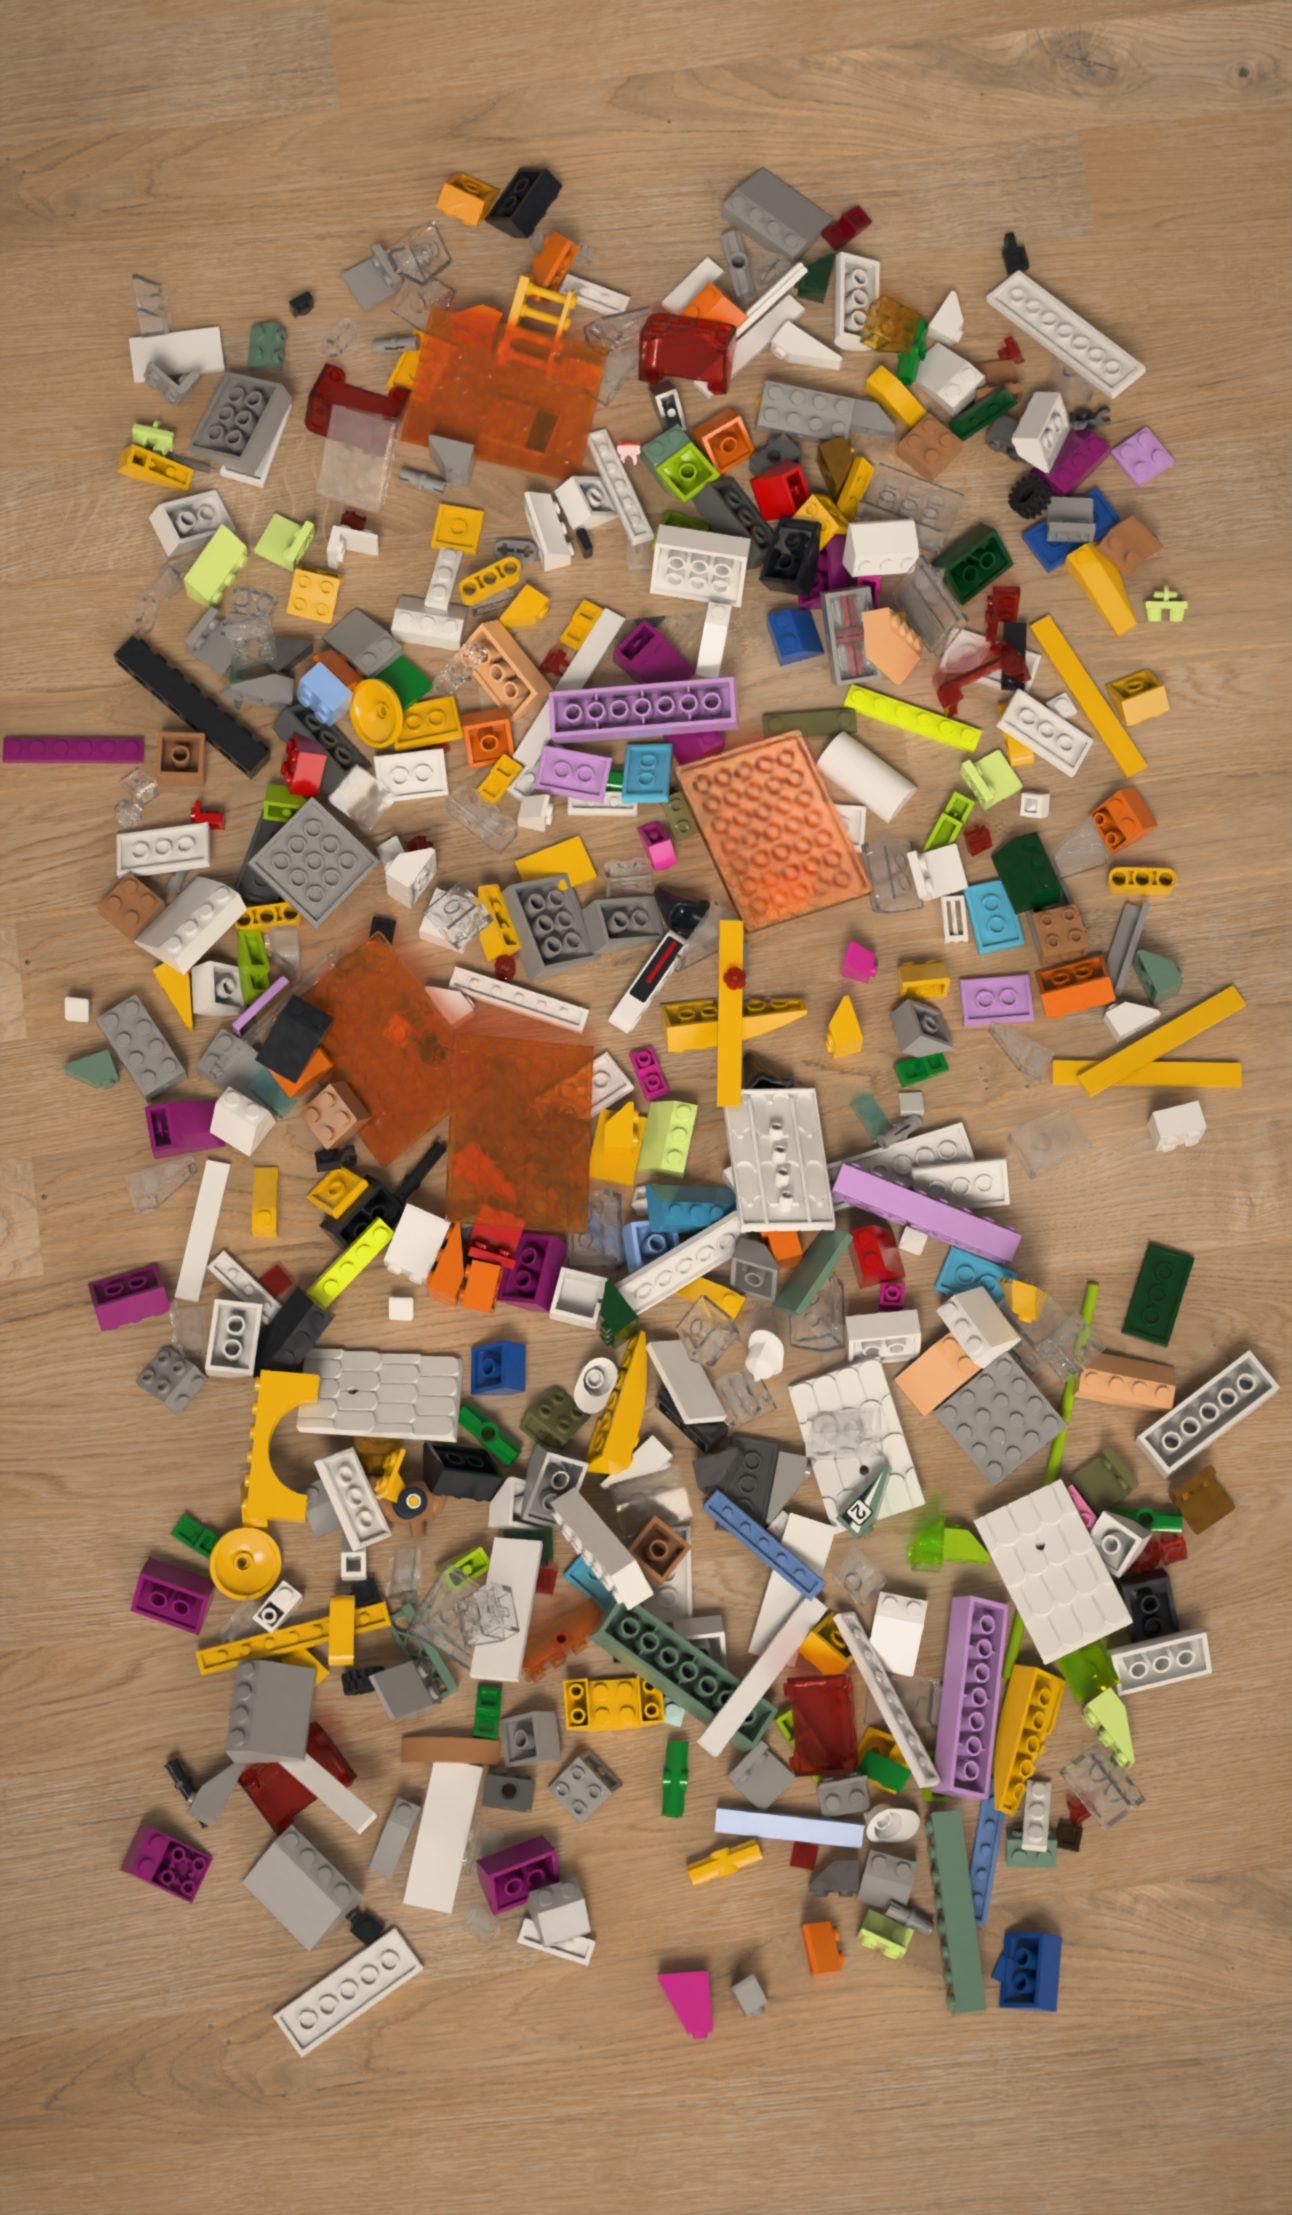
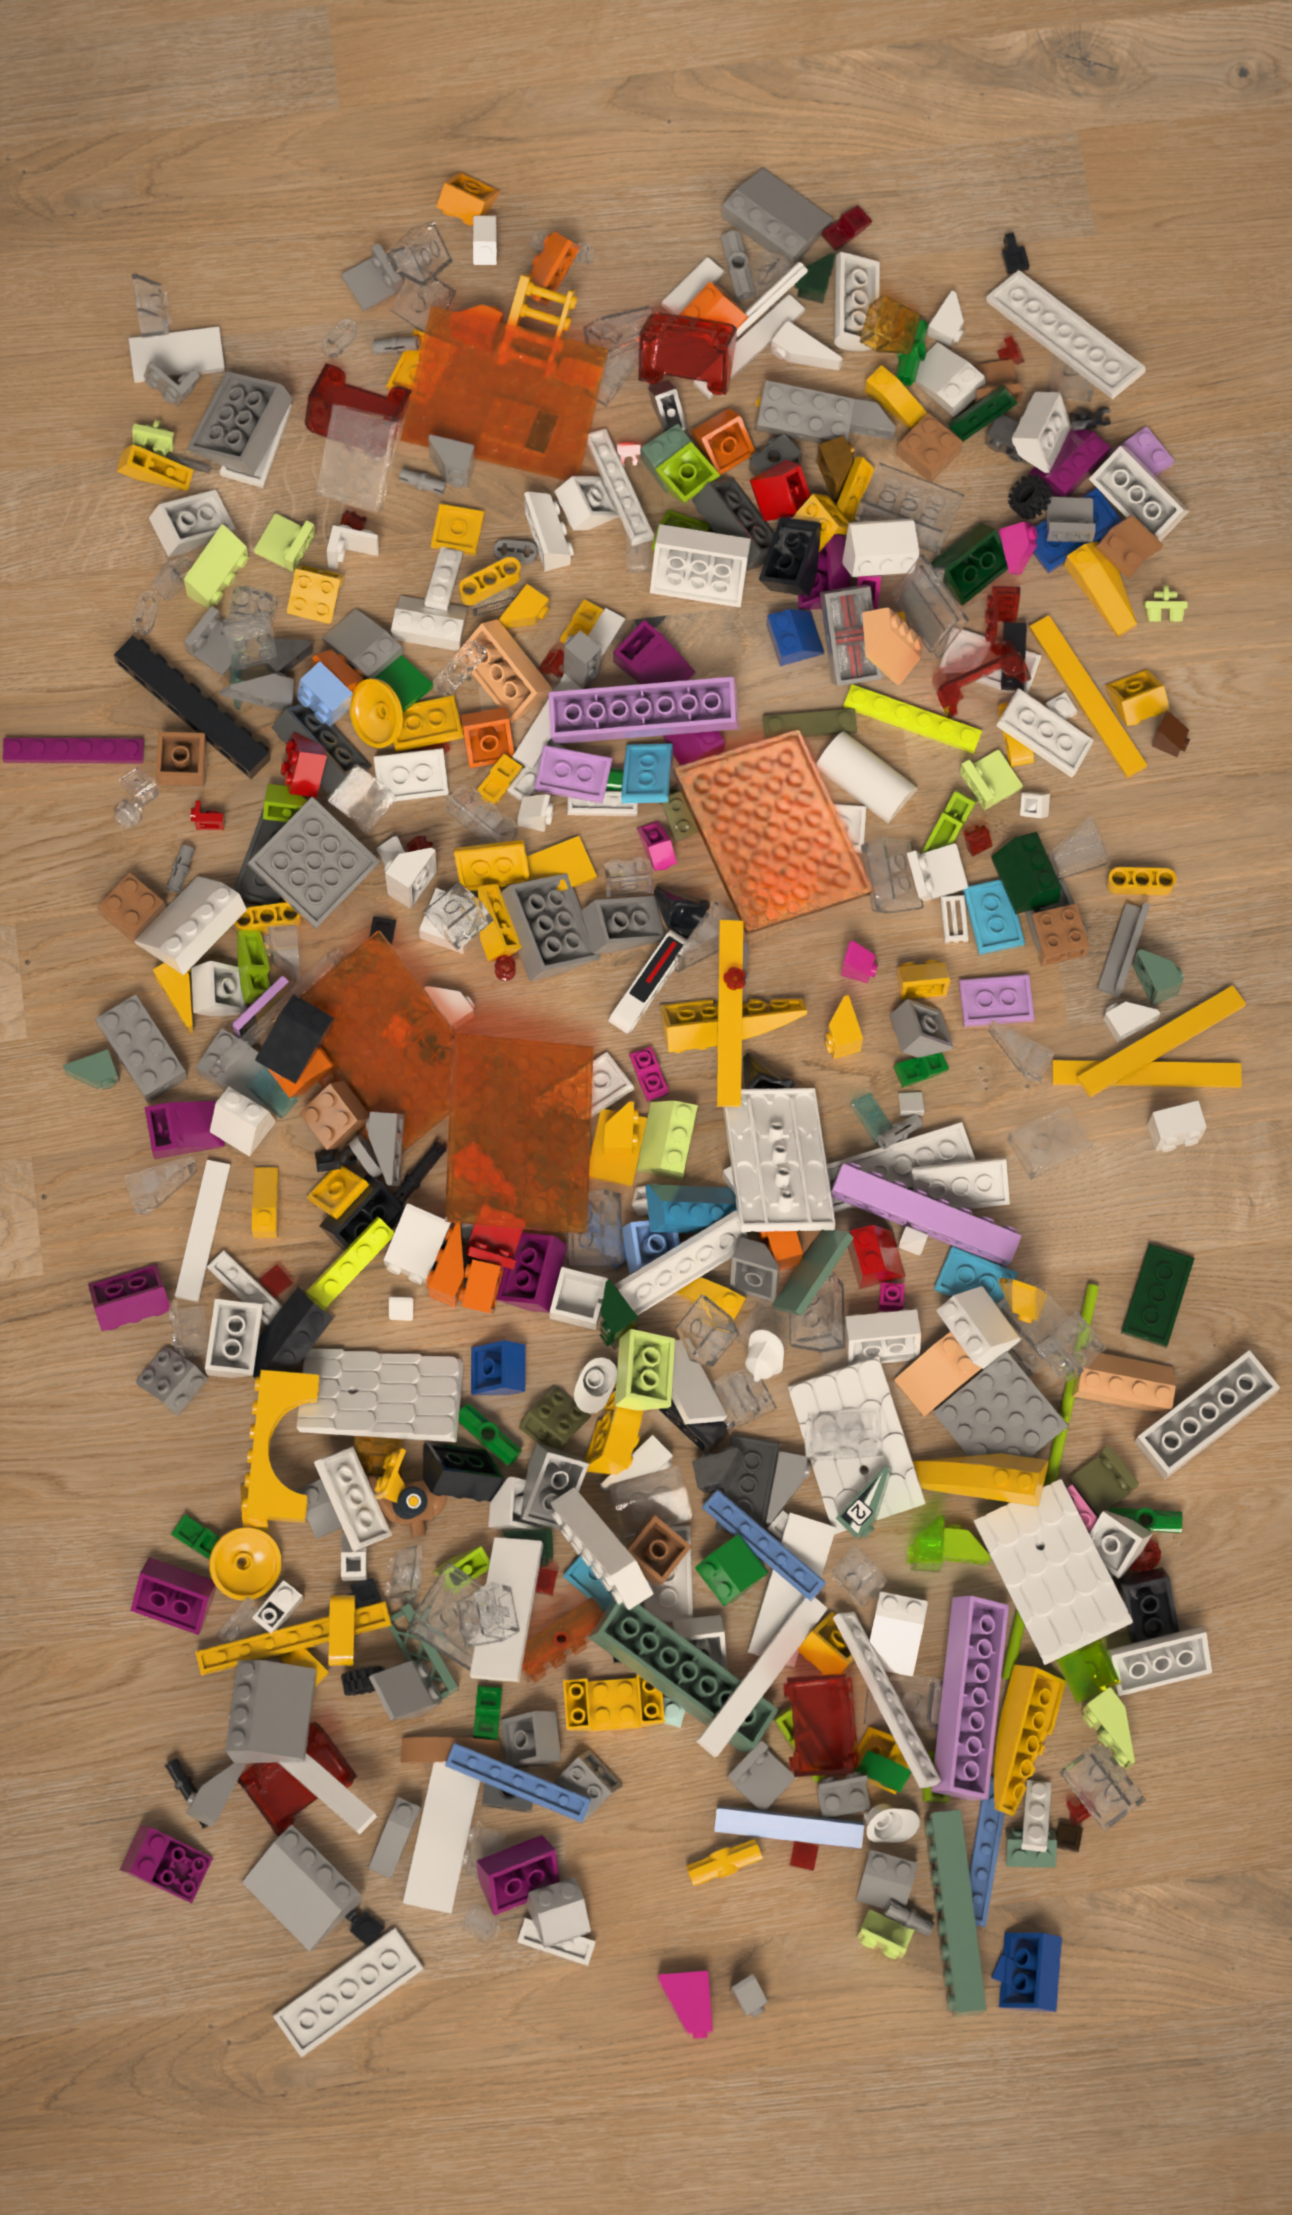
(77, 1009): white slope -> none
(163, 850): white tile -> none
(267, 347): sand green bracket -> none
(301, 305): black plate -> none
(366, 1155): none -> light grey beam
(386, 1137): none -> light grey slope
(484, 239): none -> white slope
(492, 864): none -> yellow tile
(517, 1782): none -> medium blue tile
(519, 1000): white plate -> none
(524, 202): black slope -> none
(581, 659): none -> light grey brick
(584, 543): black tile -> none
(595, 296): white plate -> none
(644, 1371): none -> yellowish green slope
(675, 1779): green piece -> none
(713, 640): white slope -> none
(731, 1570): none -> green slope
(821, 1949): orange slope -> none
(839, 1878): flat silver slope -> none
(986, 1476): none -> yellow wedge
(1018, 545): none -> dark pink slope
(1075, 986): orange slope -> none
(1123, 820): orange slope -> none
(1139, 493): none -> white brick
(1171, 735): none -> reddish brown slope
(1173, 1550): clear red tile -> none
(1202, 1500): pearl gold bracket -> none

